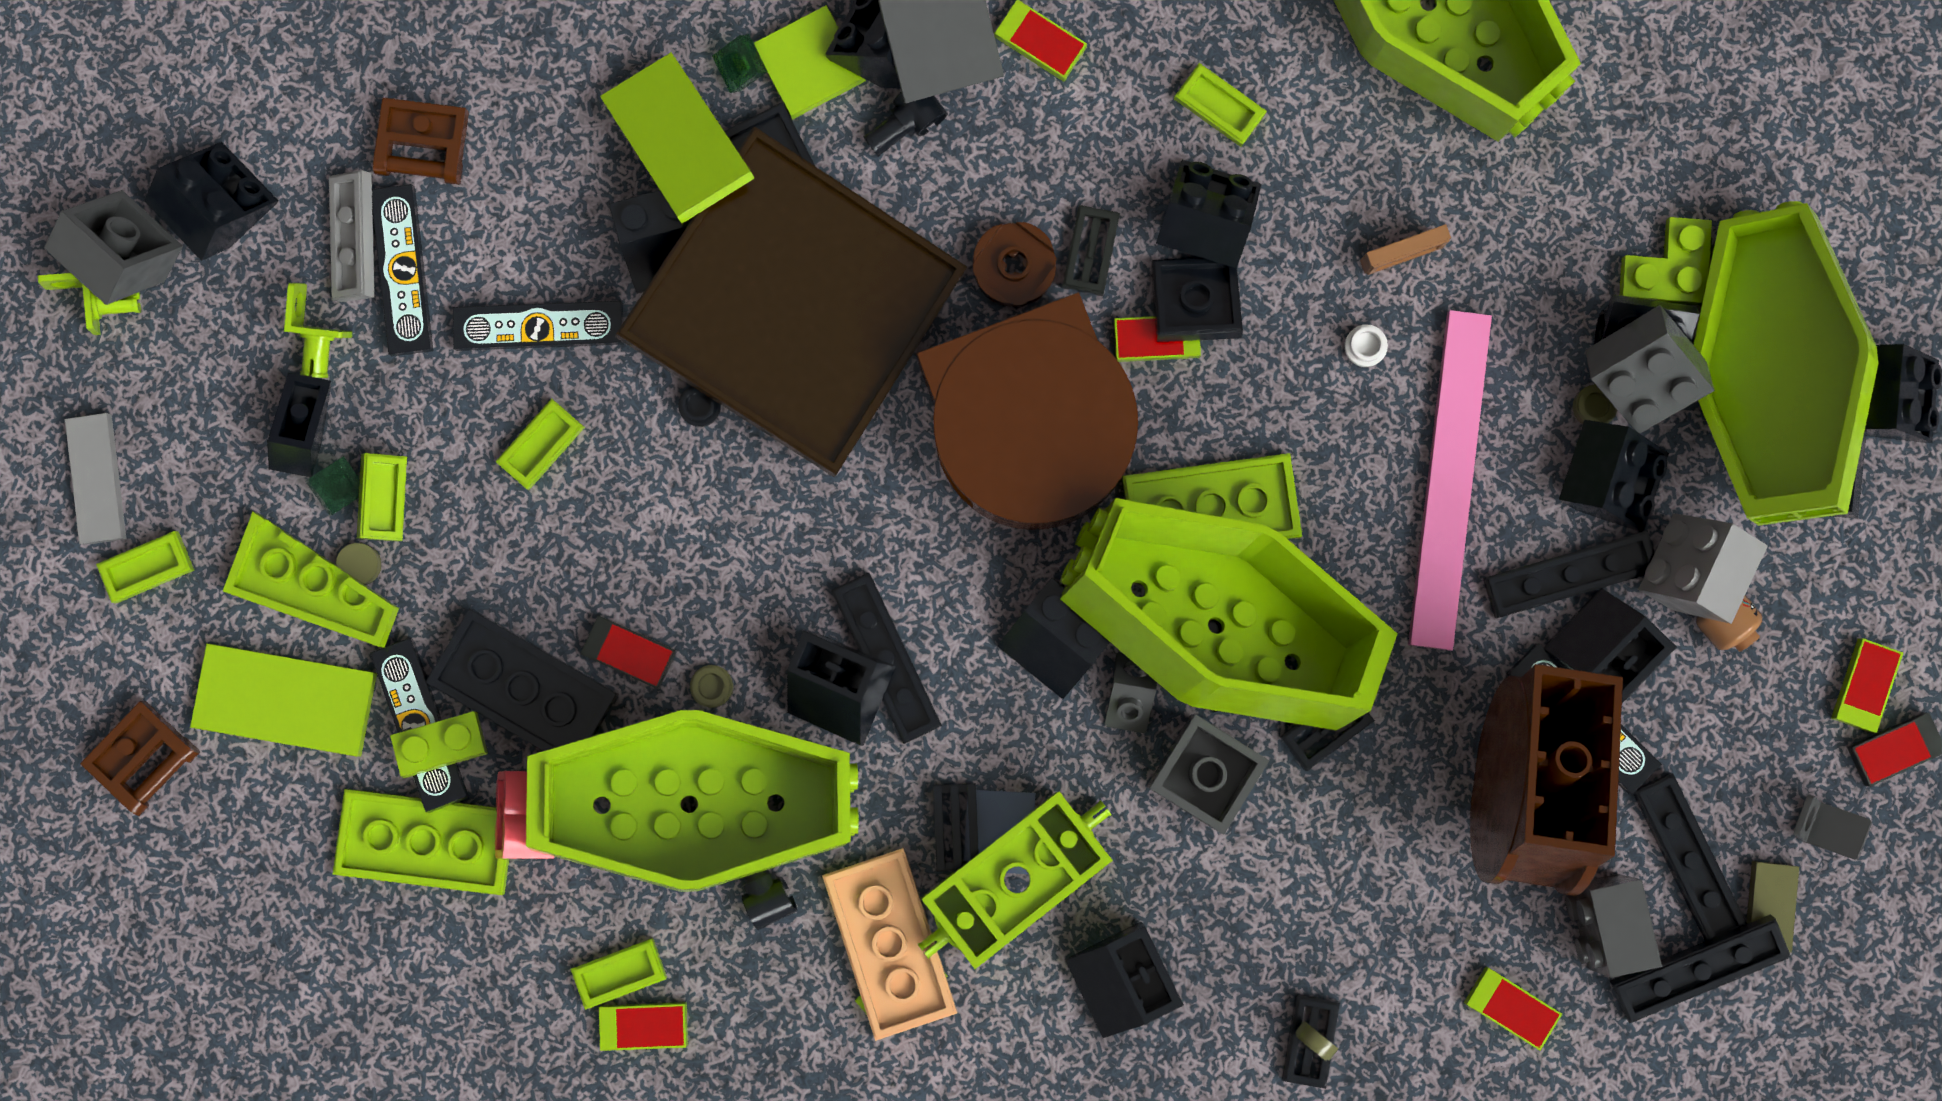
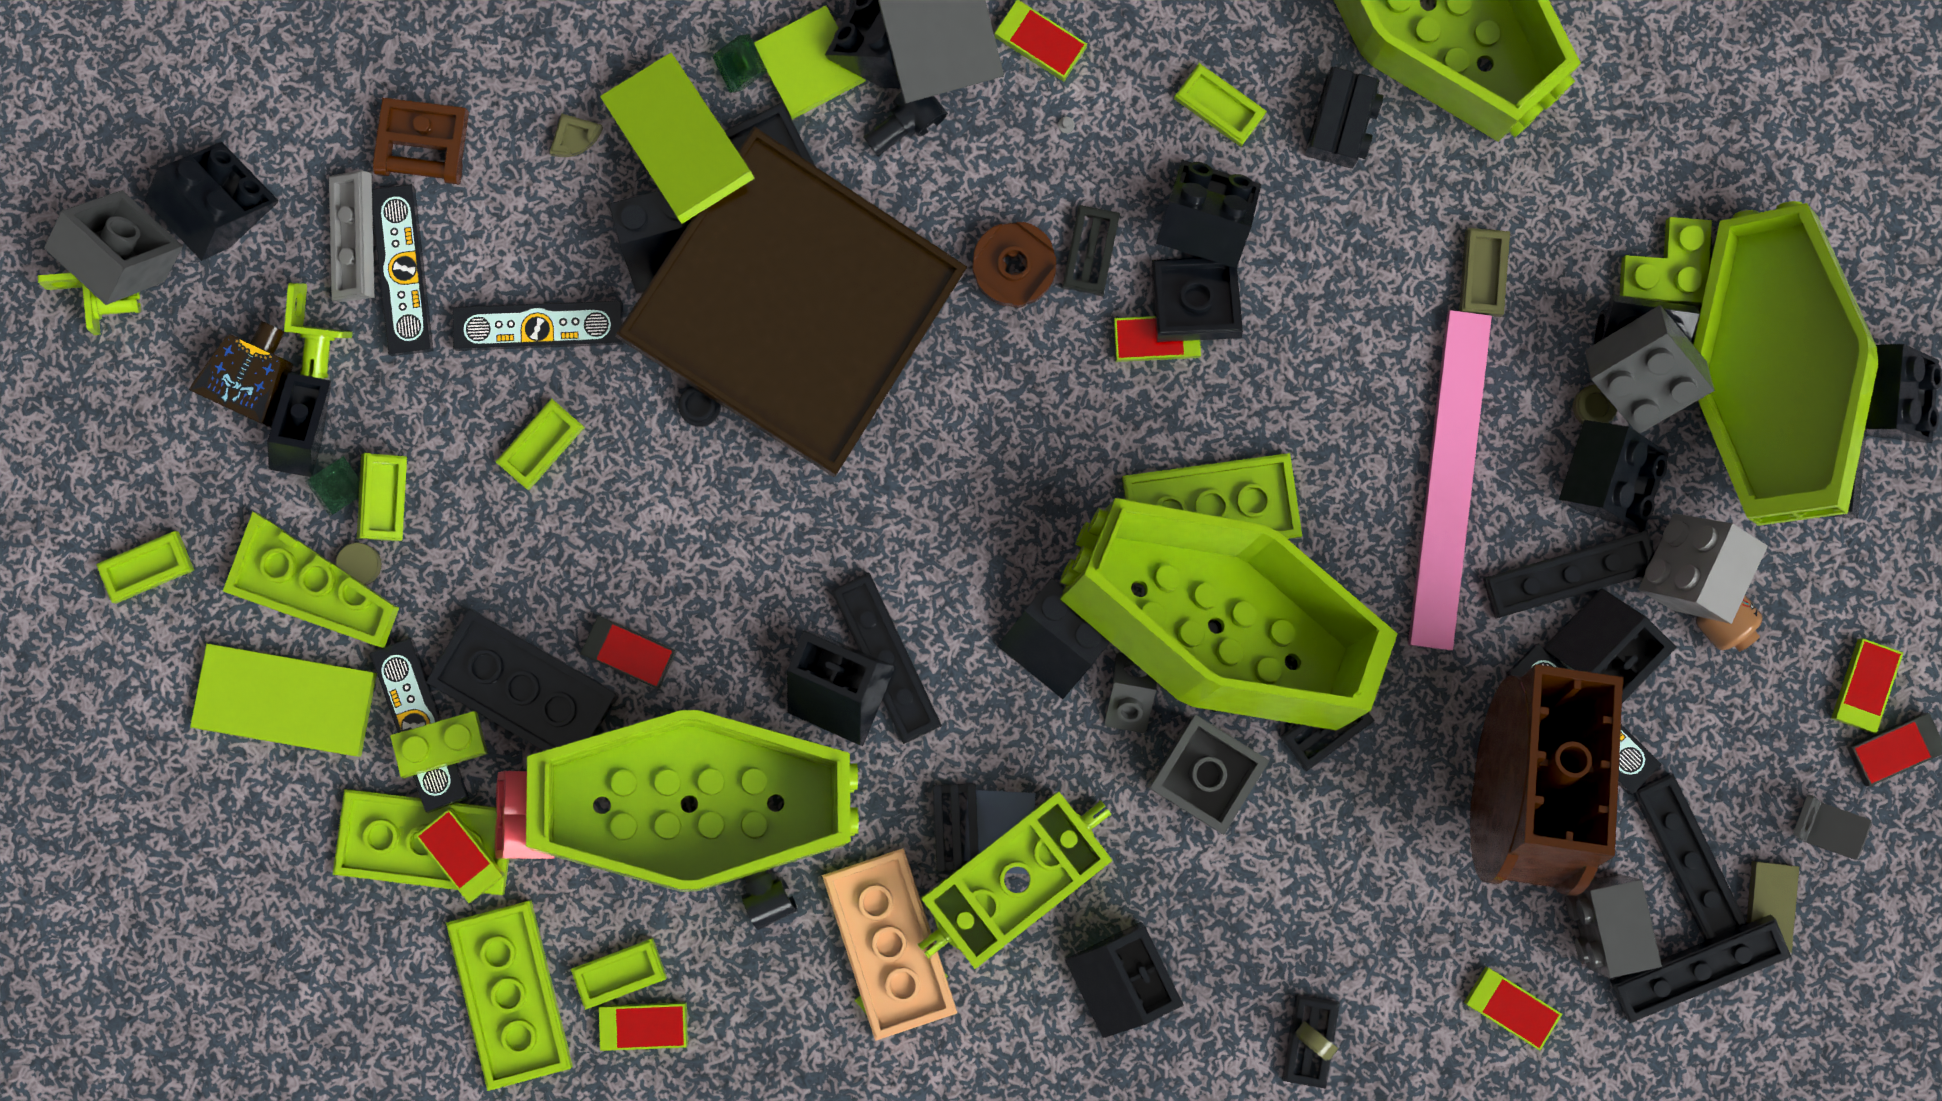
(95, 479): light grey tile -> none
(129, 748): reddish brown plate -> none
(246, 375): none -> dark brown torso
(460, 855): none -> red tile
(509, 995): none -> lime tile
(574, 136): none -> olive tile
(711, 686): olive tile -> none
(1032, 416): reddish brown brick -> none
(1066, 125): none -> light grey piece
(1343, 118): none -> black brick
(1366, 345): white plate -> none
(1405, 250): medium nougat tile -> none
(1484, 272): none -> olive tile

